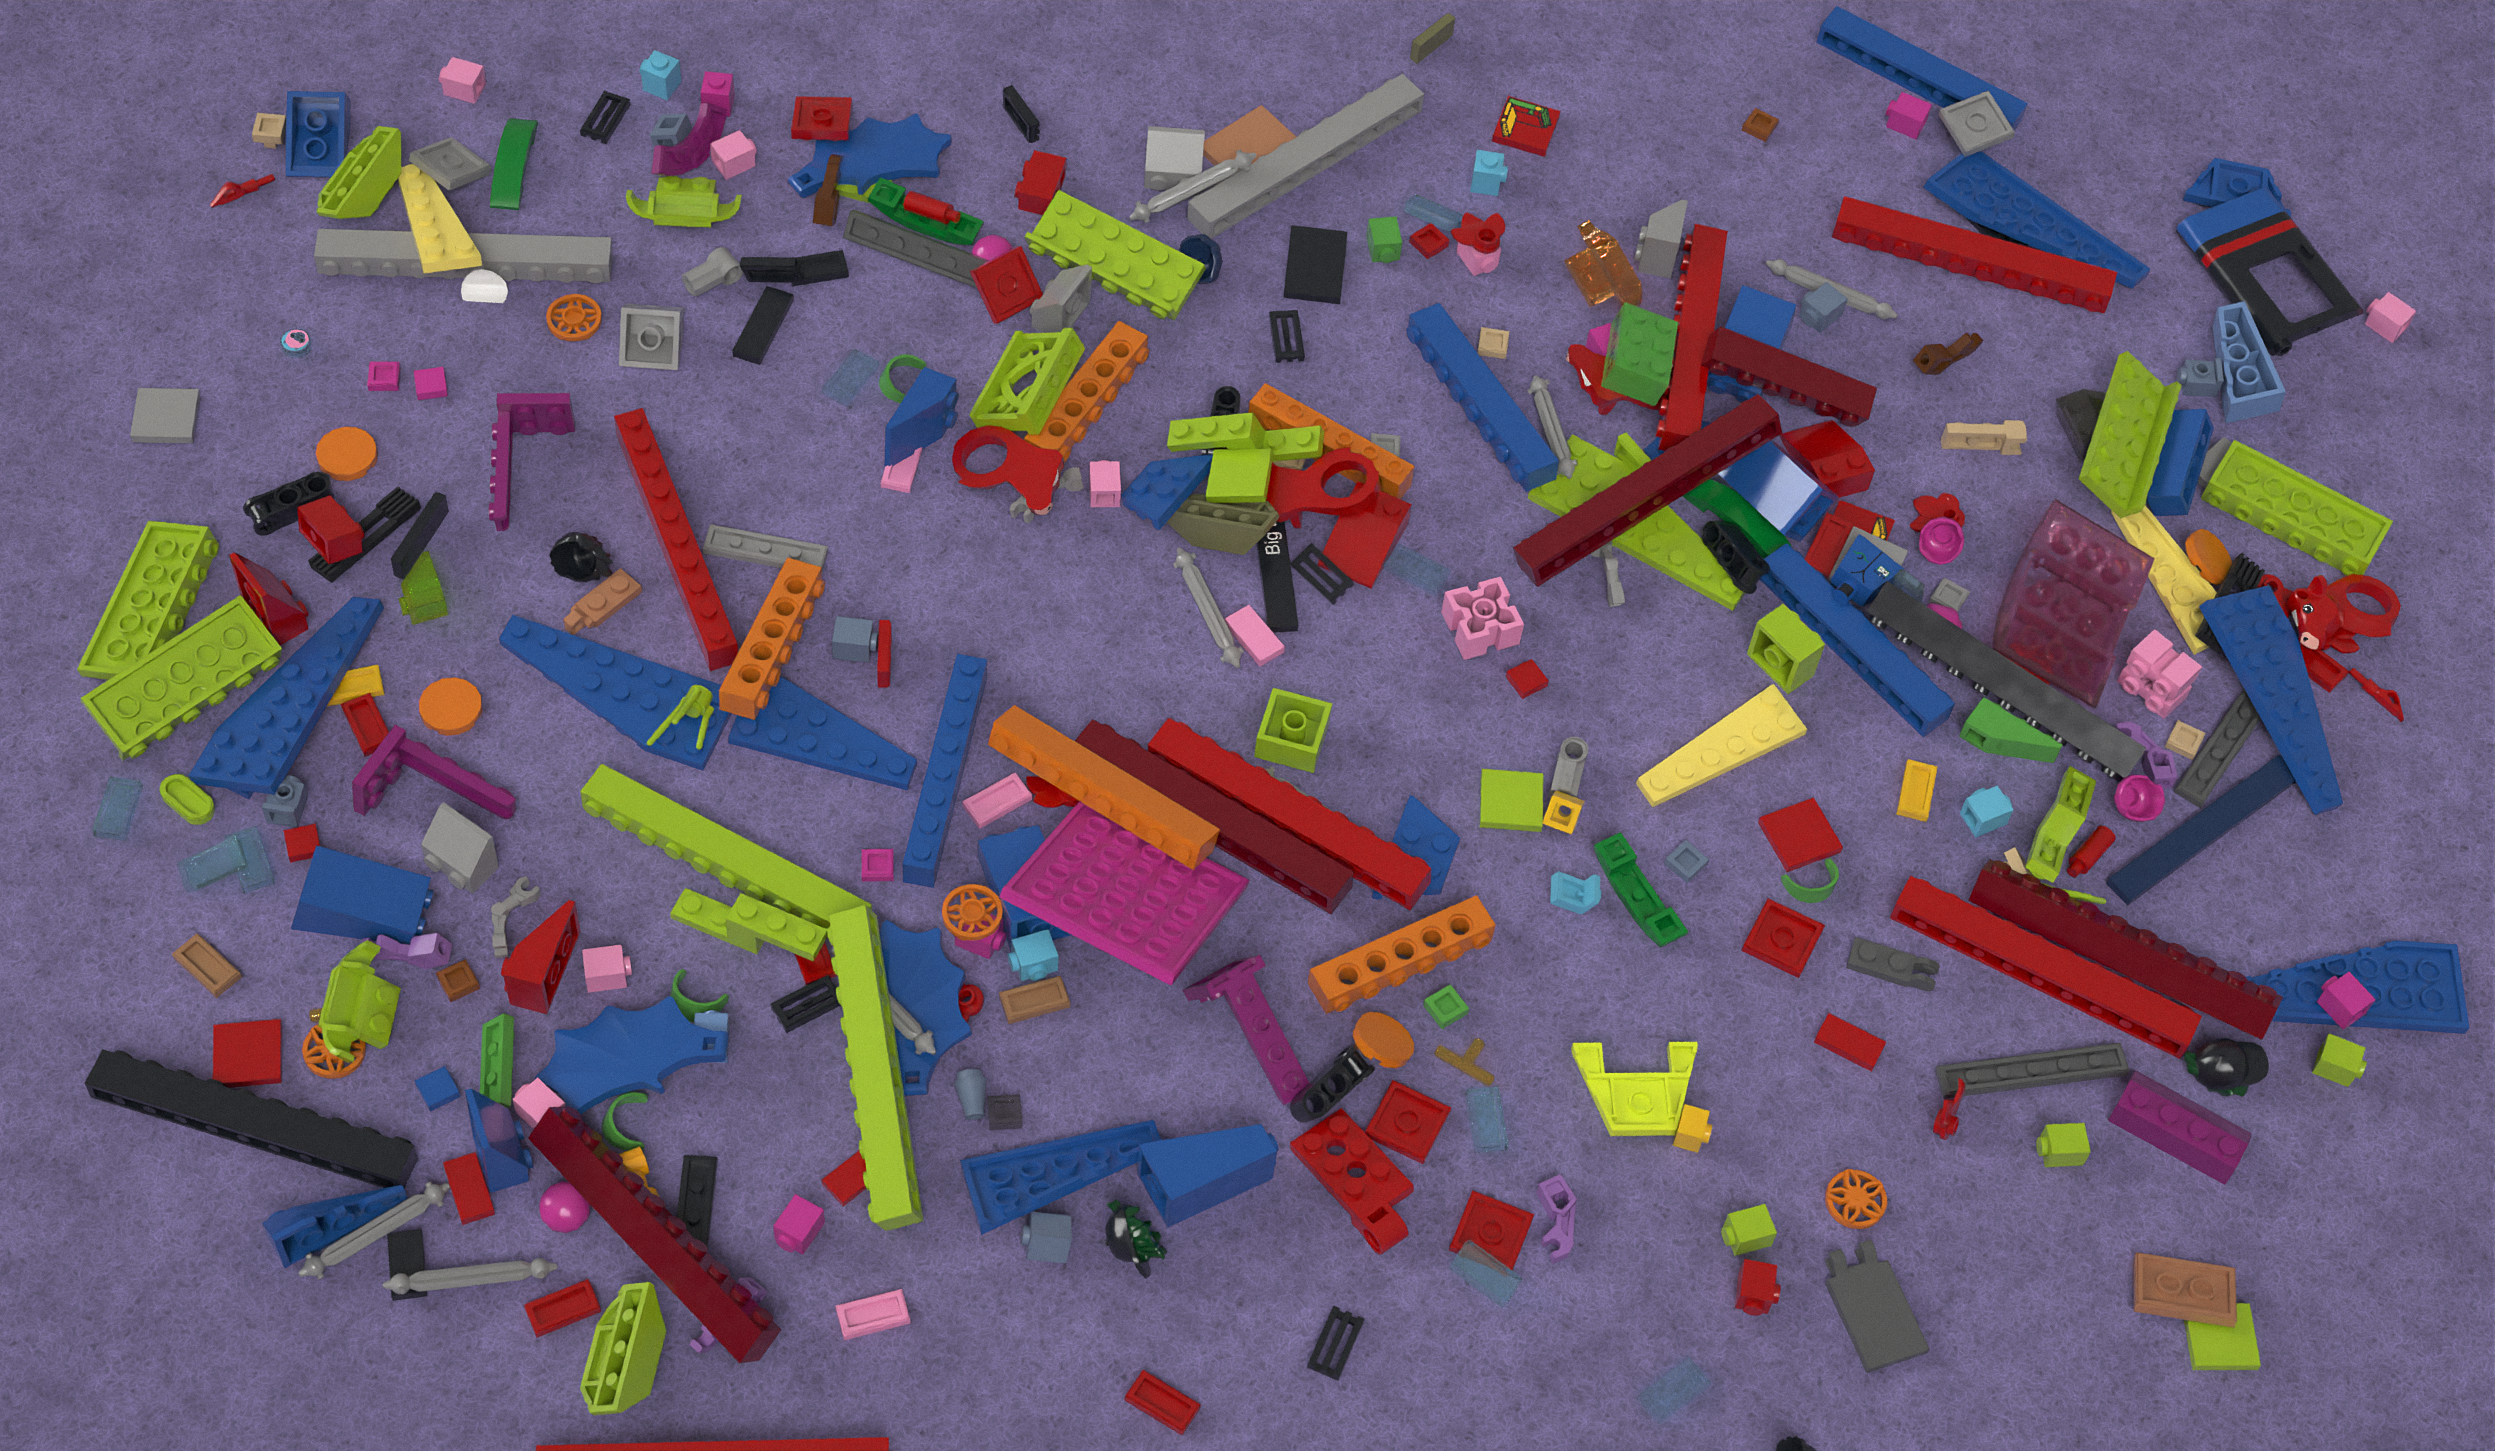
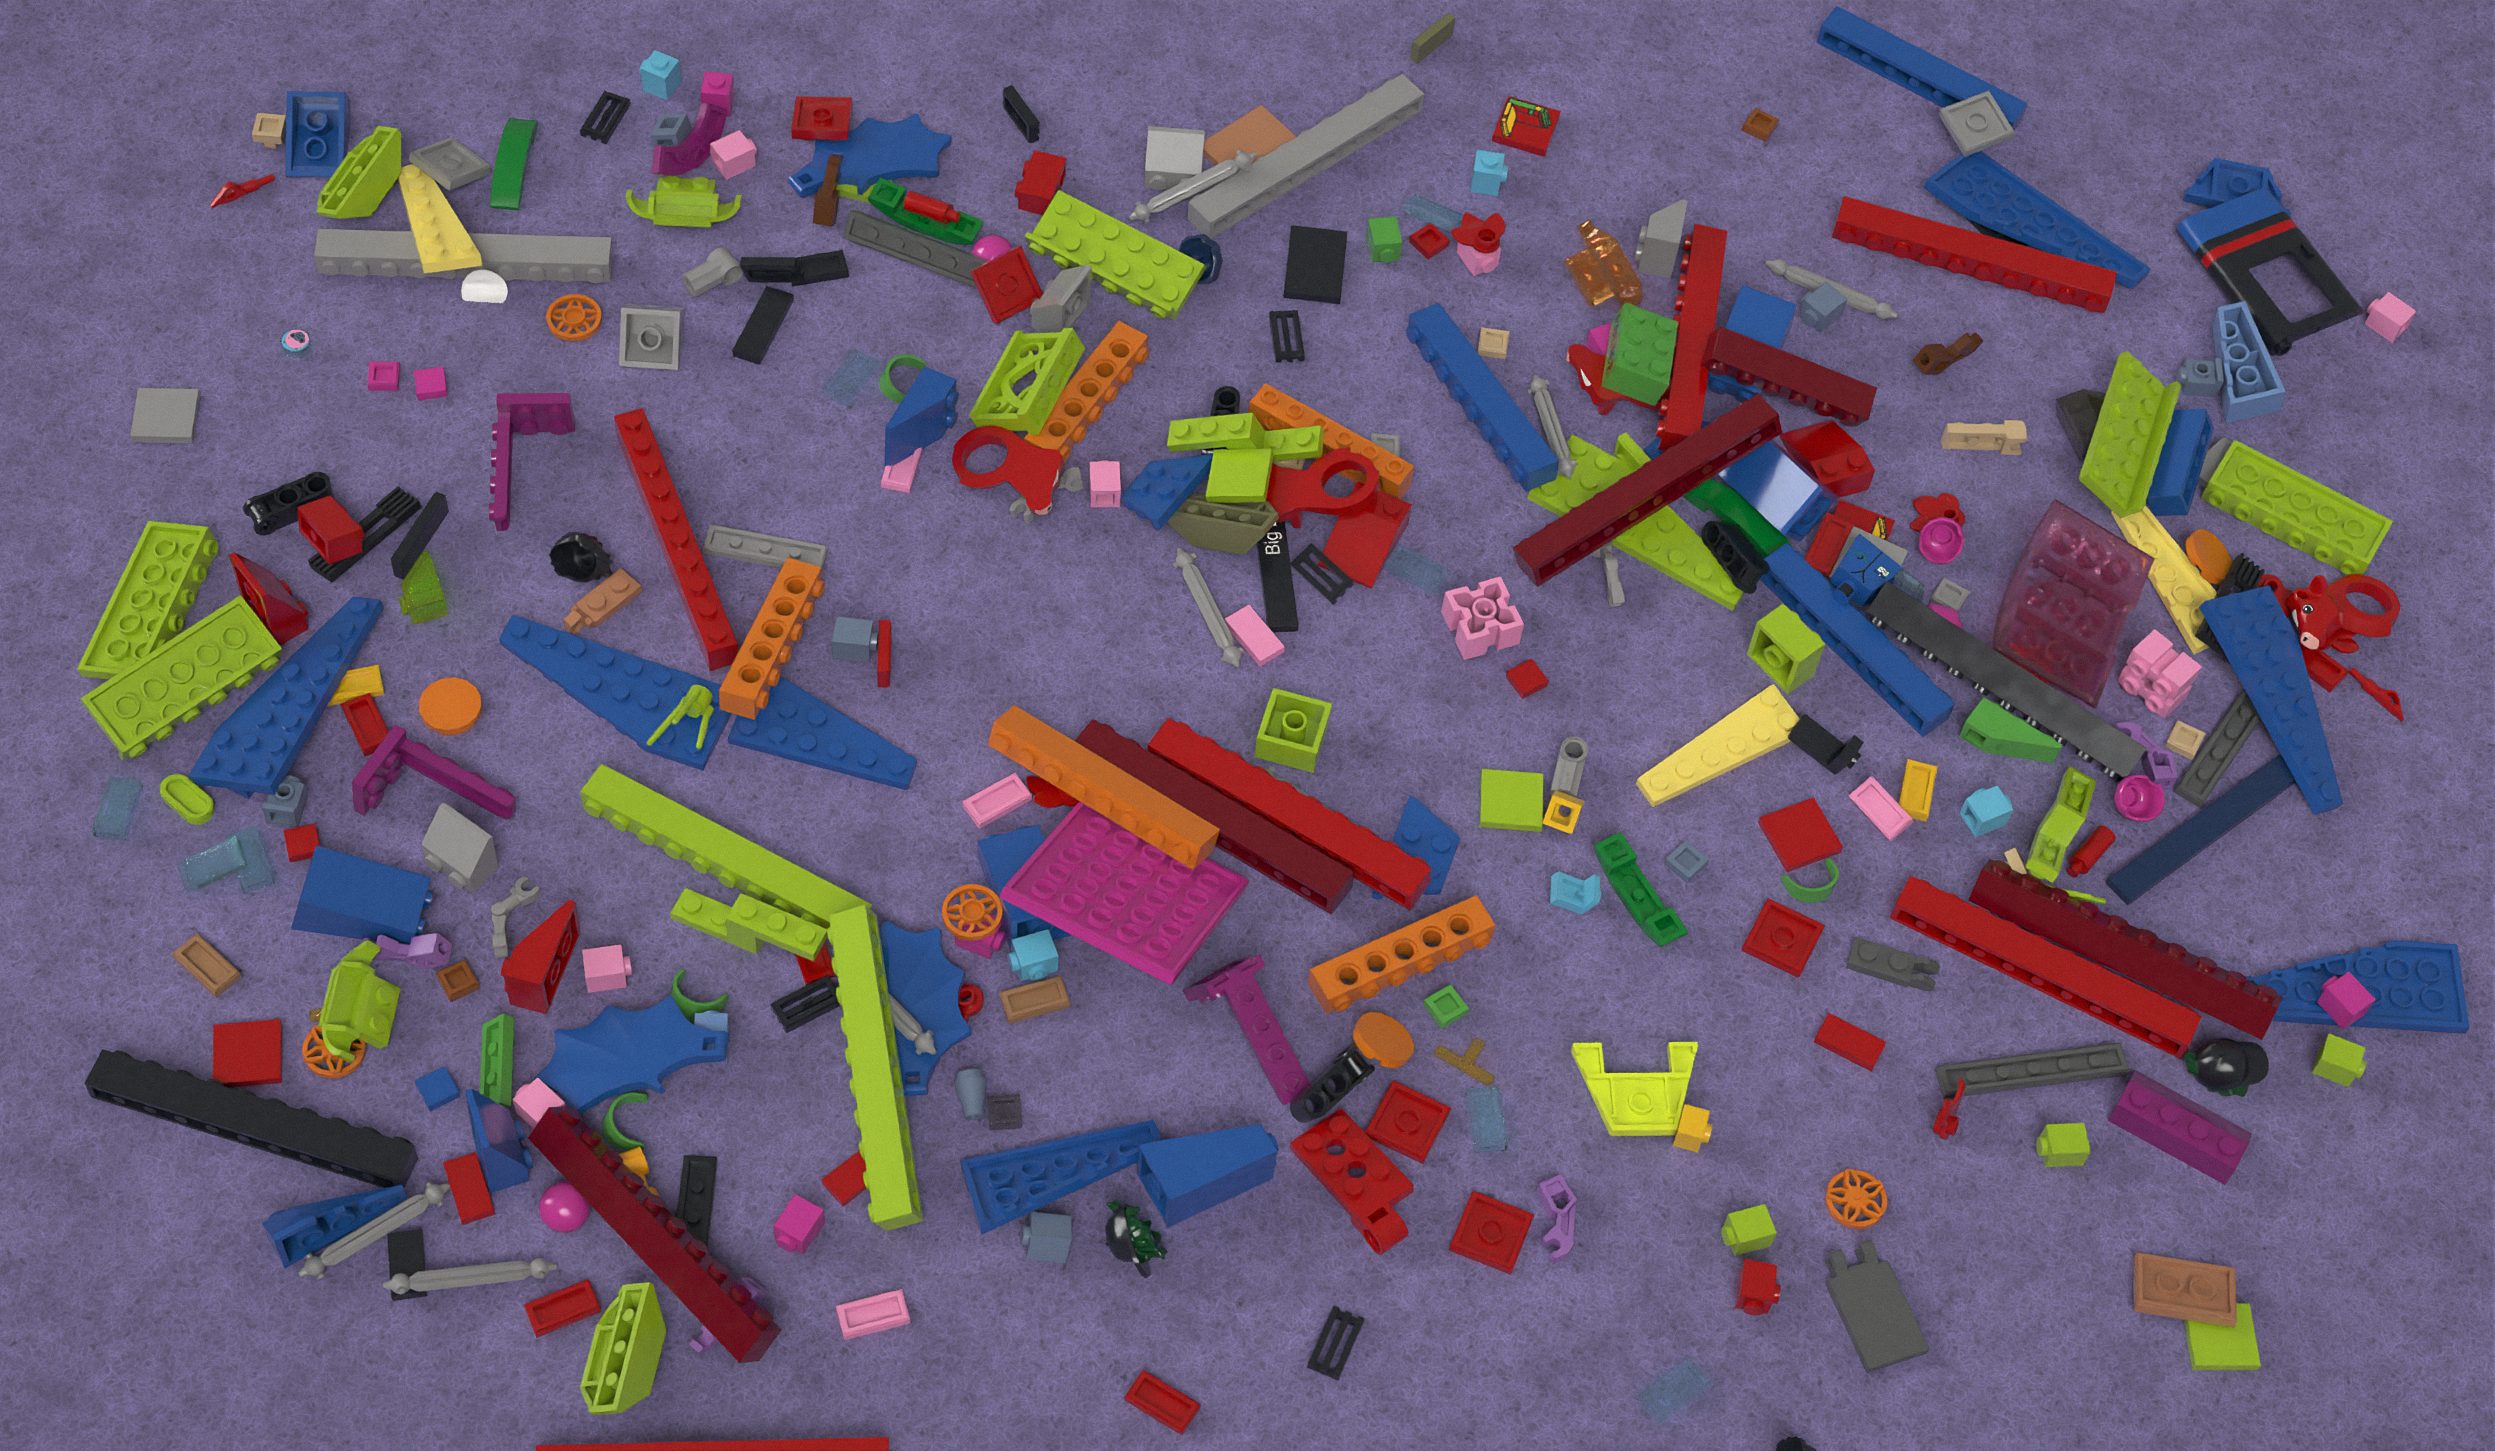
(346, 453): orange tile -> none
(462, 80): bright pink brick -> none
(877, 865): dark pink tile -> none
(944, 771): blue brick -> none
(1485, 1273): clear light blue tile -> none
(1824, 746): none -> black bracket
(1881, 808): none -> bright pink tile
(1908, 115): dark pink brick -> none

